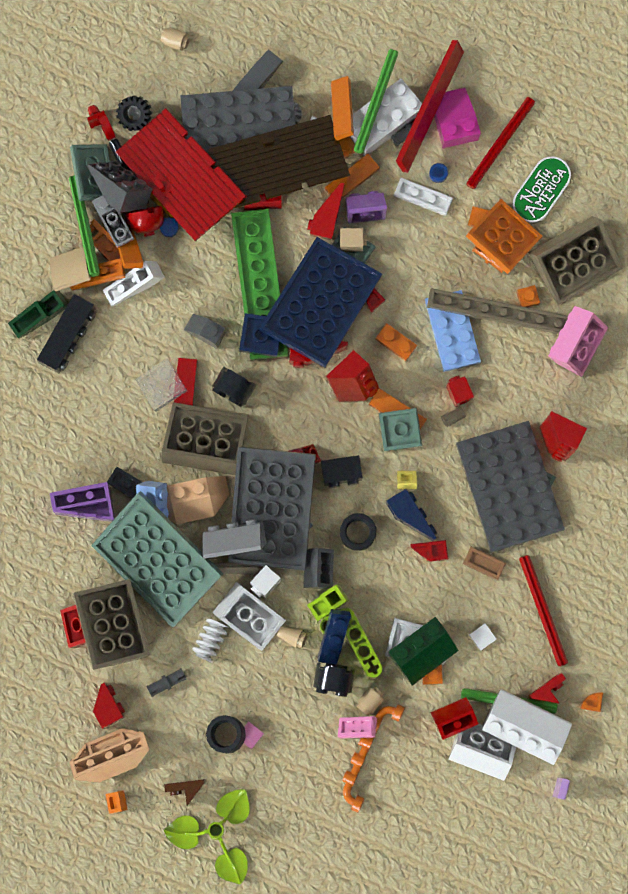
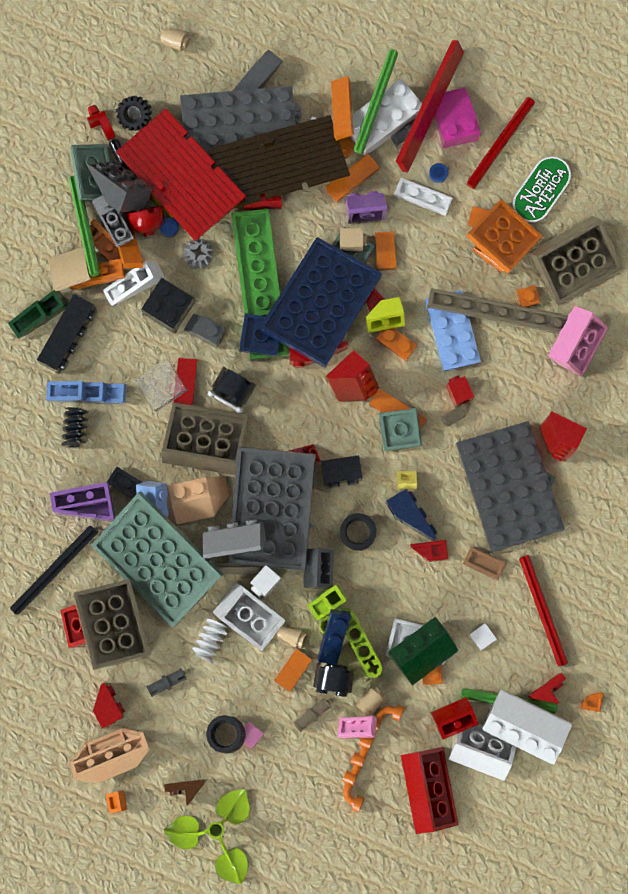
(59, 564): none -> black axle
(74, 428): none -> black piece
(86, 392): none -> medium blue slope
(168, 305): none -> black brick
(203, 260): none -> light grey gear
(239, 410): none -> white hinge
(293, 670): none -> orange tile
(312, 714): none -> dark tan pin
(326, 217): red slope -> none
(385, 250): none -> orange tile
(386, 315): none -> neon yellow slope
(429, 790): none -> red slope
(561, 788): lavender tile -> none

